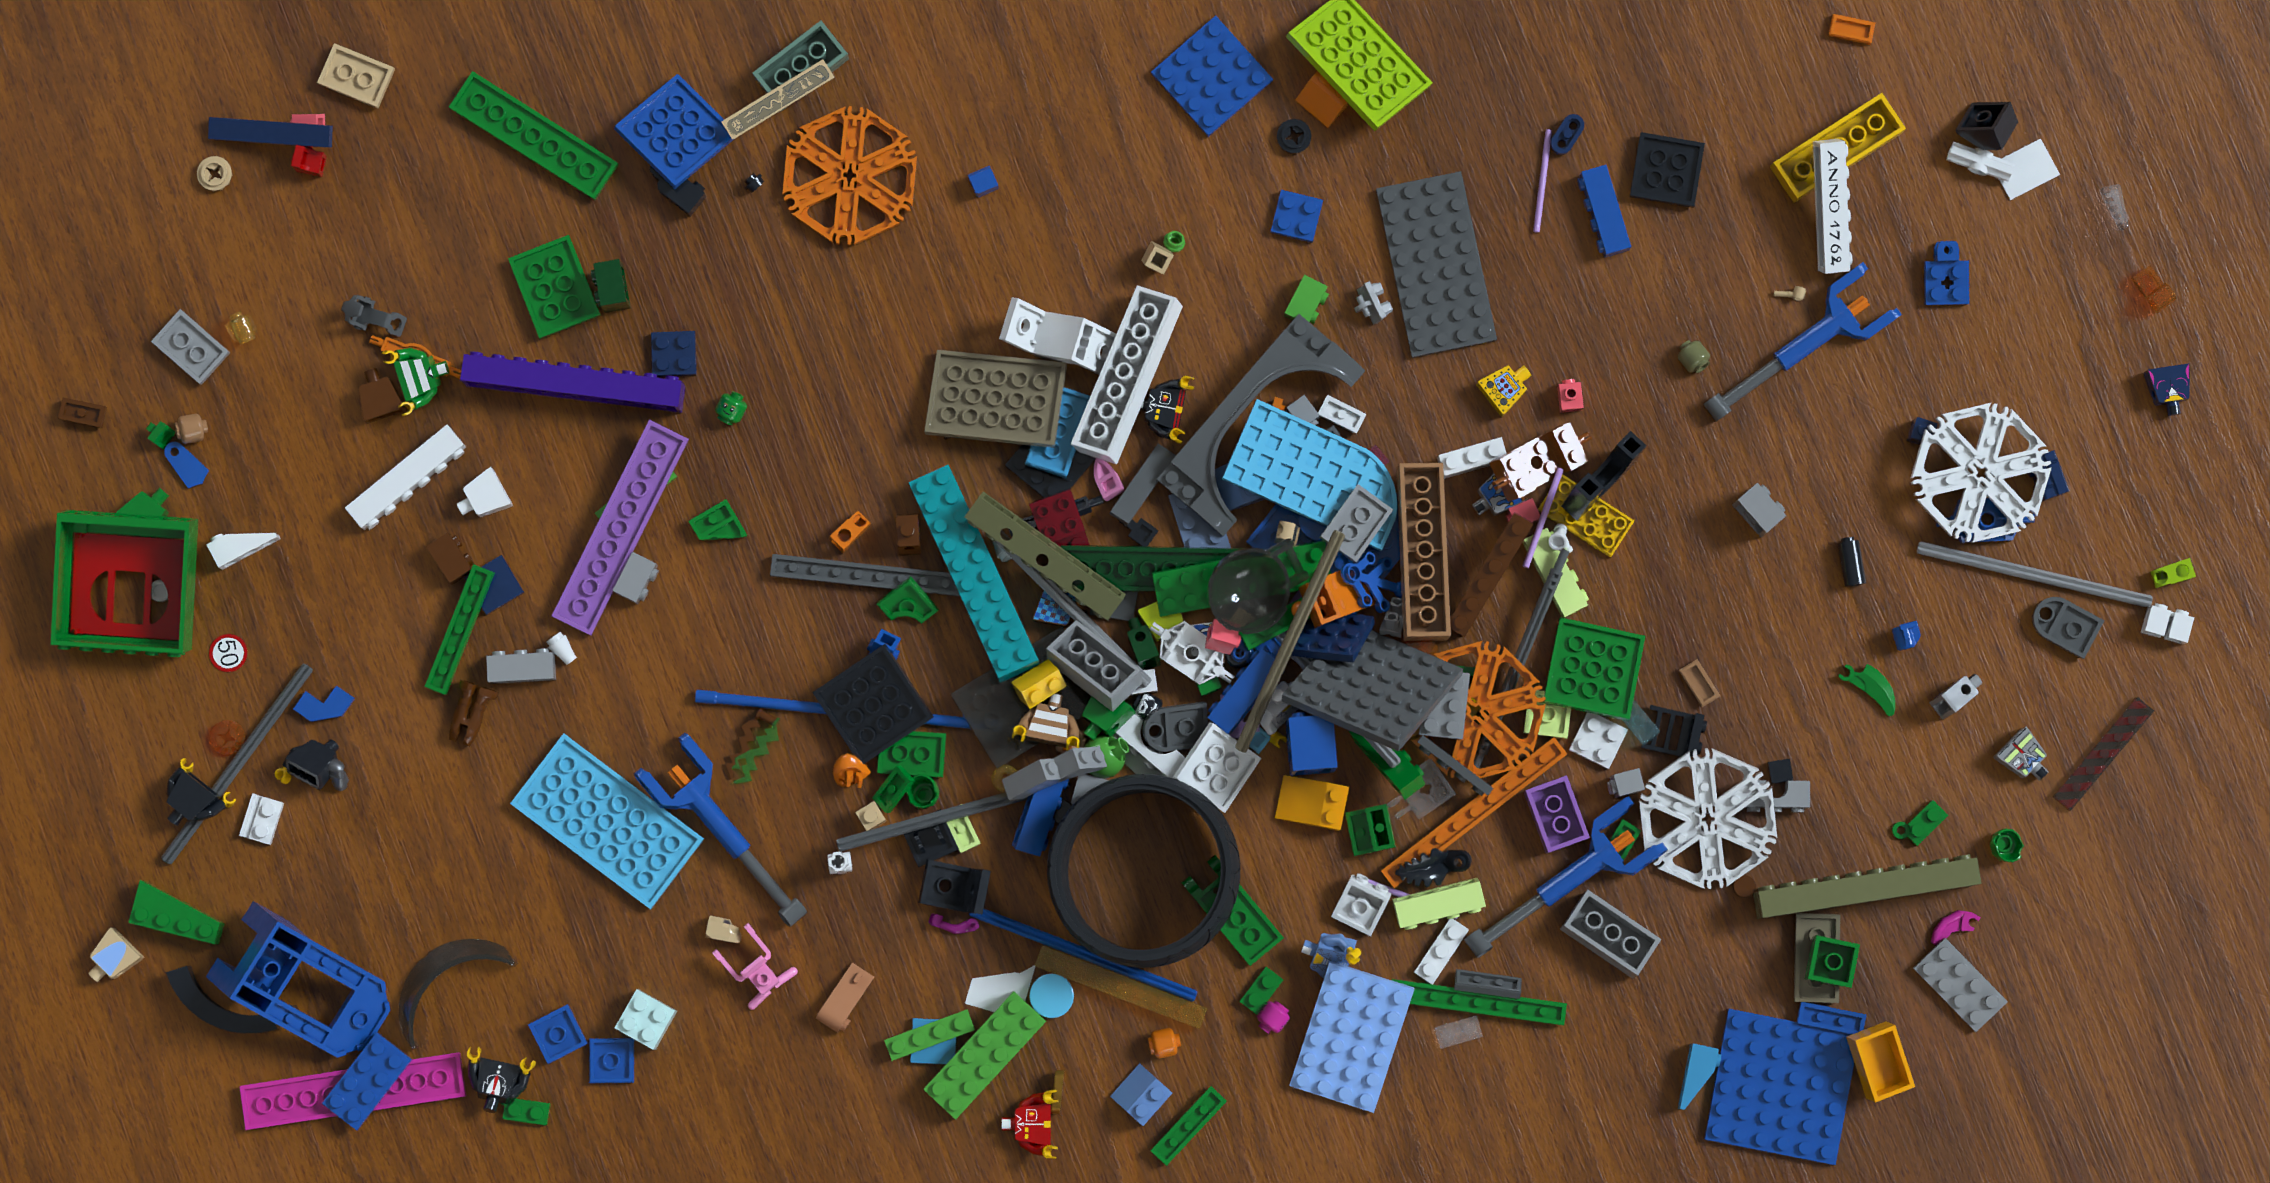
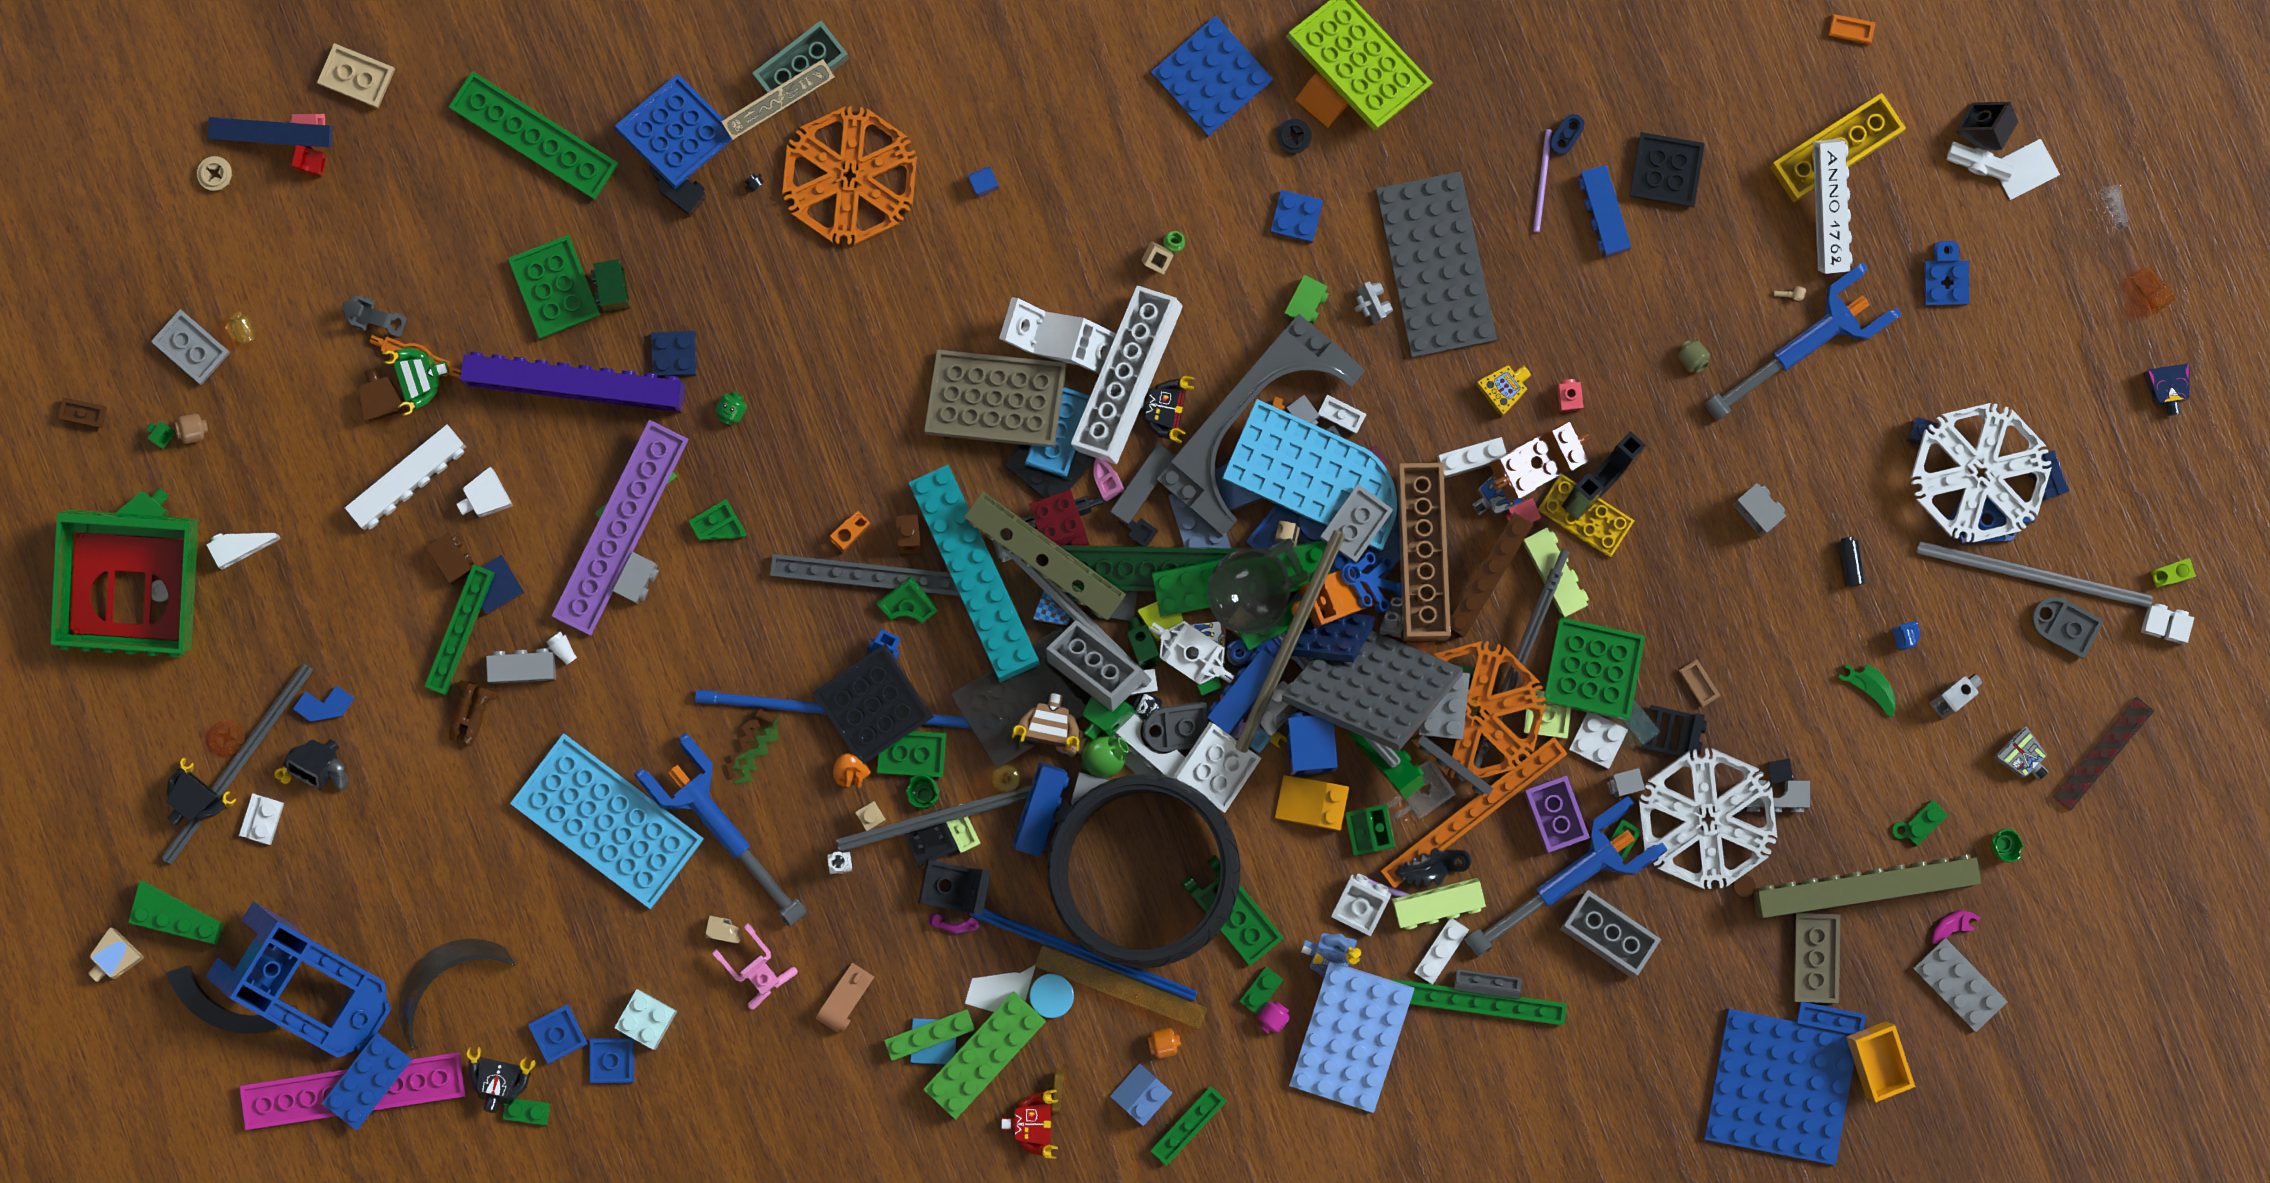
(186, 465): blue piece -> none
(228, 653): sticker -> none
(893, 789): green plate -> none
(1039, 684): yellow brick -> none
(1052, 771): light grey arch -> none
(1221, 639): coral brick -> none
(1458, 1032): clear plate -> none
(1543, 516): lavender axle -> none
(1559, 540): white piece -> none
(1699, 1068): dark azure slope -> none
(1832, 961): green brick -> none

